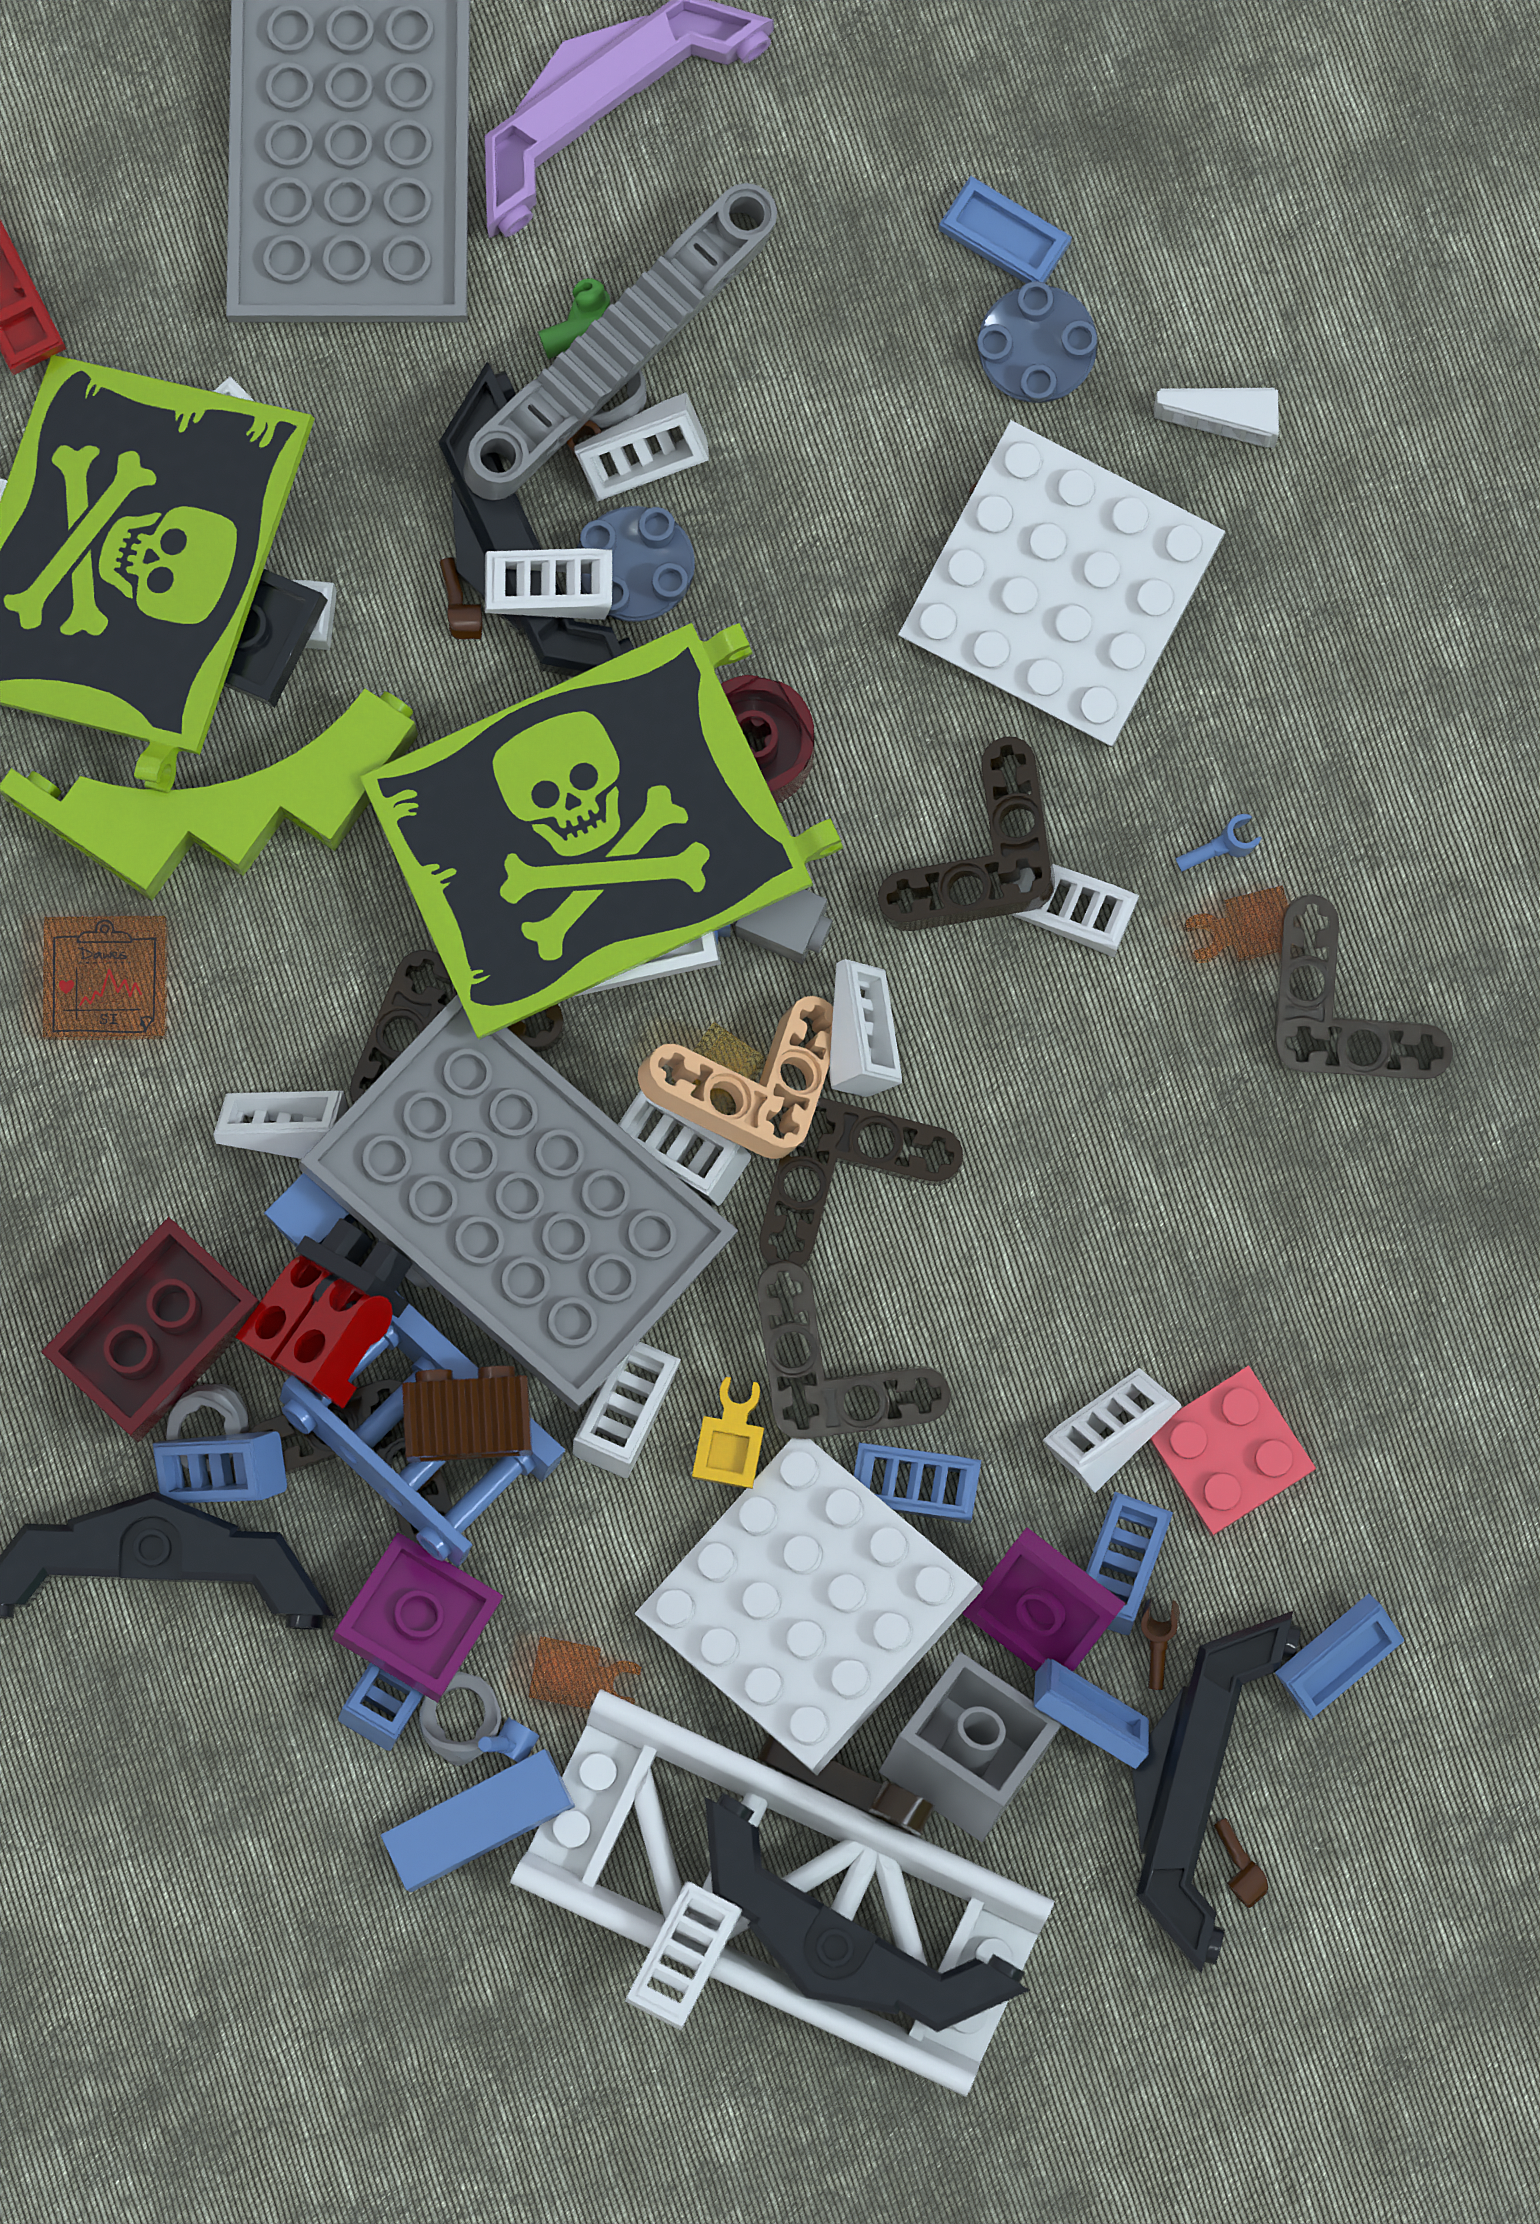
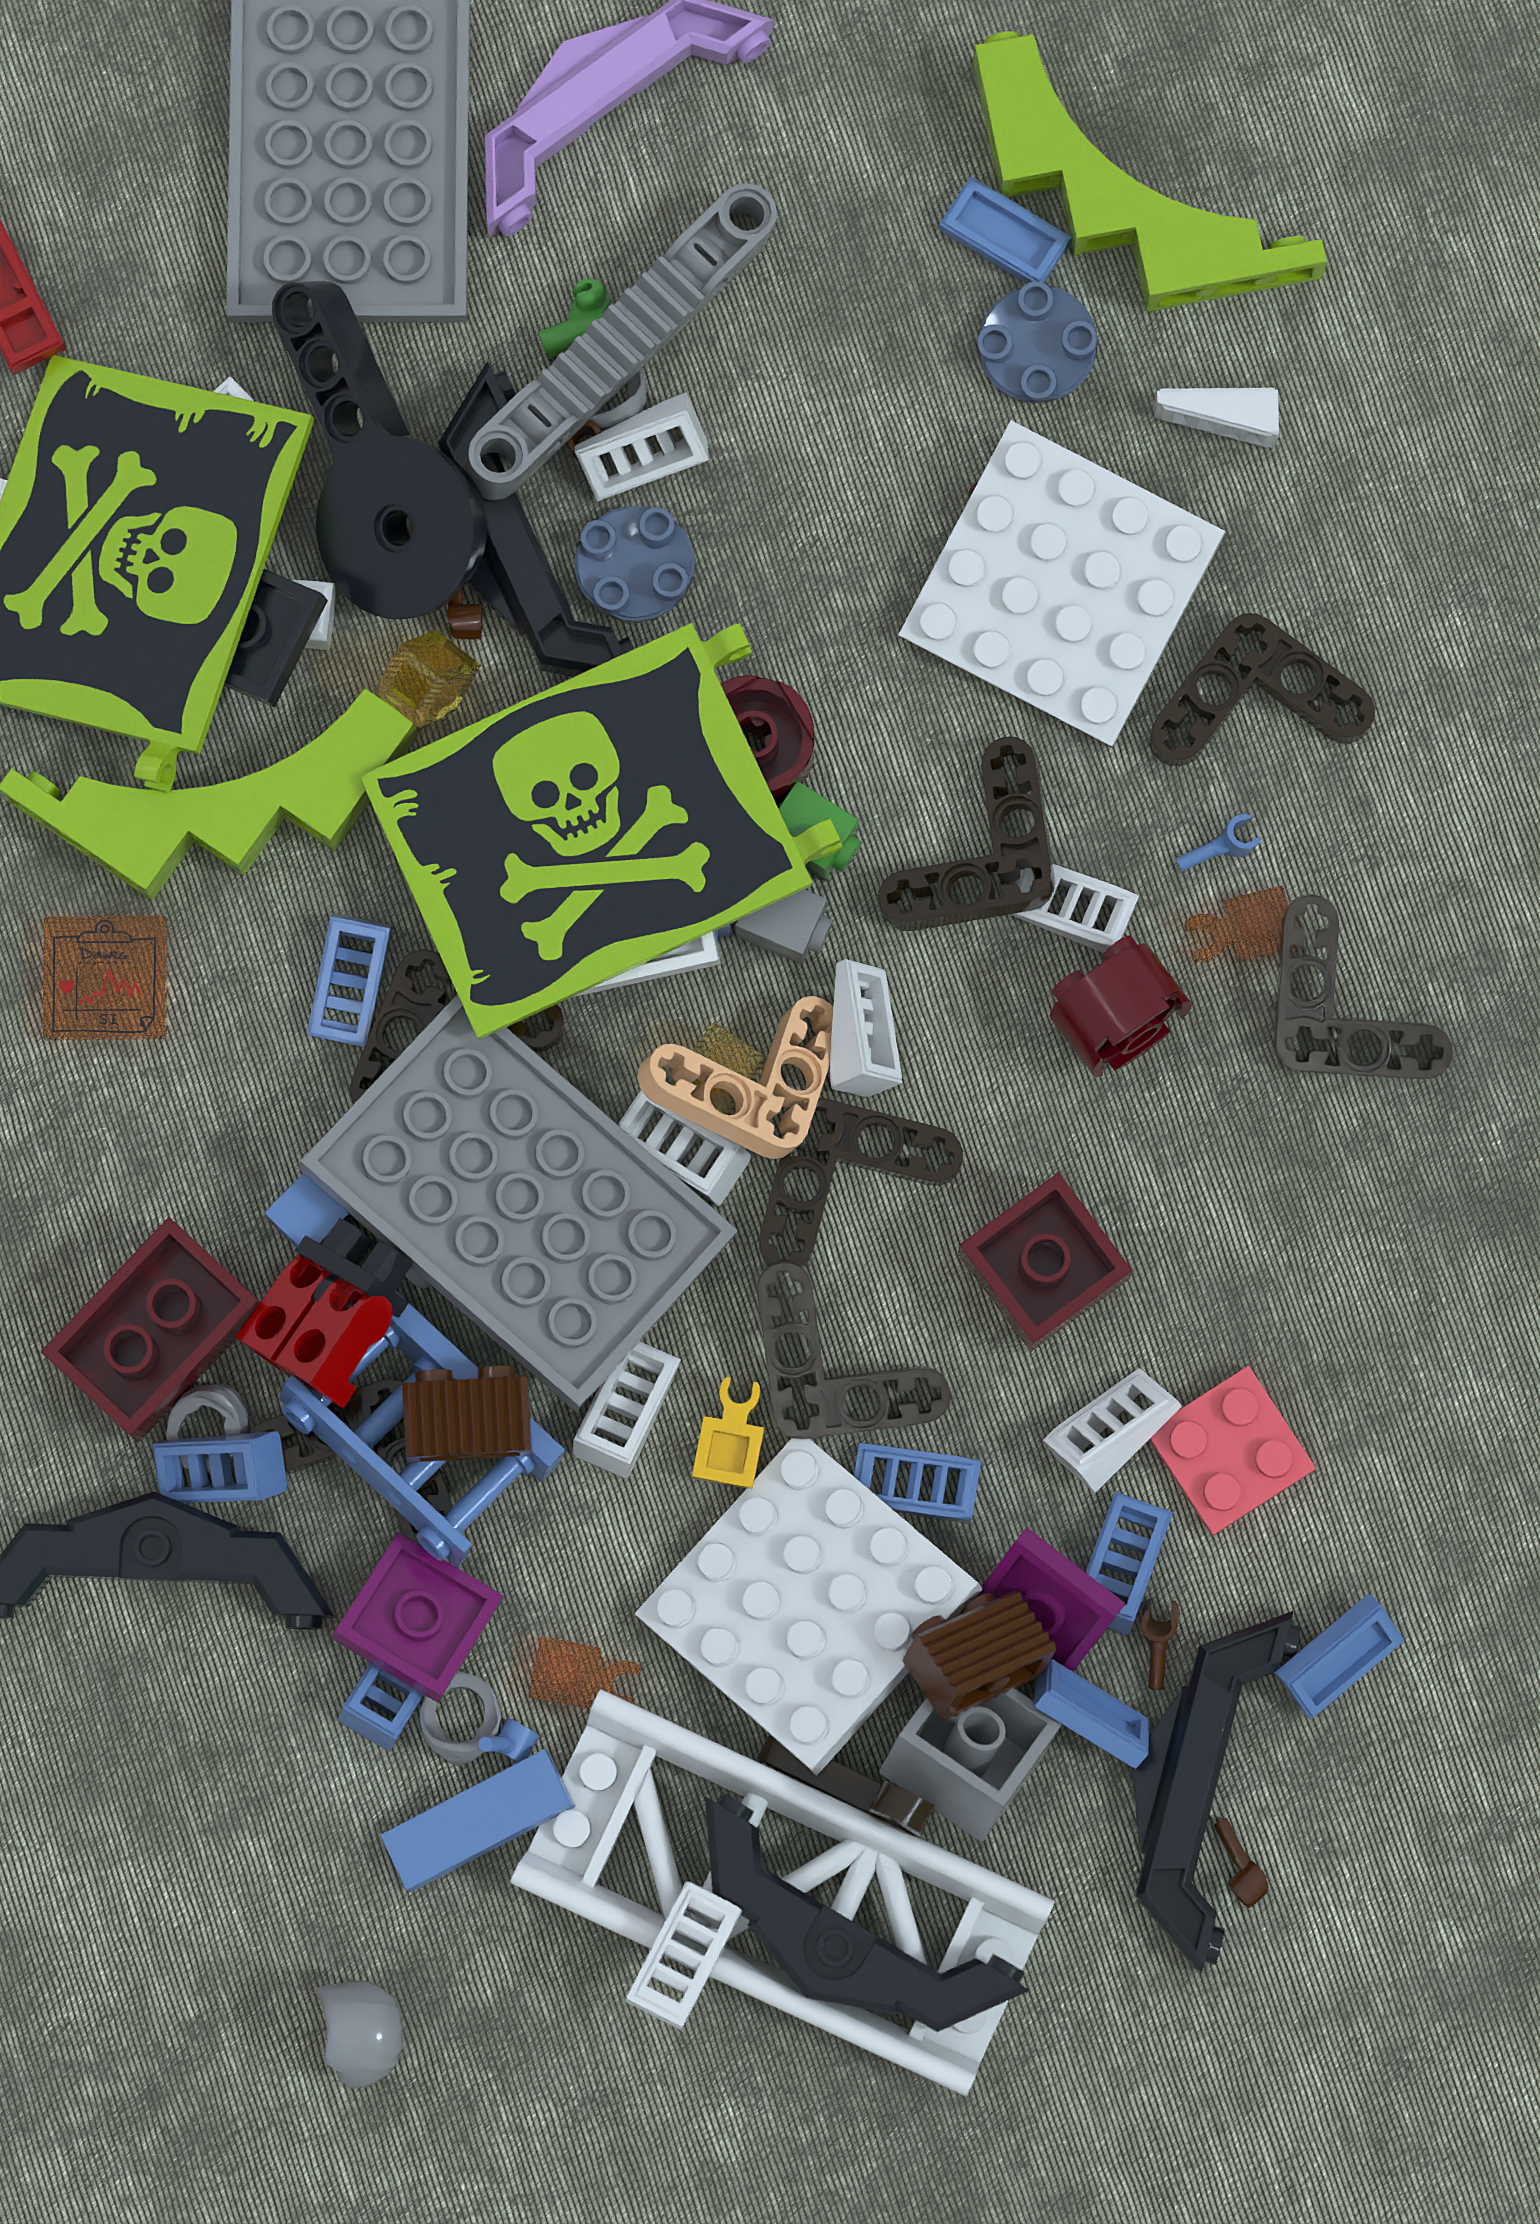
(299, 1118): white slope -> none
(361, 2031): none -> light grey hair
(362, 929): none -> medium blue slope
(377, 471): none -> black beam
(427, 678): none -> clear yellow brick
(572, 561): white slope -> none
(806, 808): none -> bright green brick
(978, 1653): none -> reddish brown brick
(1044, 1261): none -> brick
(1117, 1006): none -> dark red brick
(1178, 249): none -> lime arch
(1265, 672): none -> dark brown beam

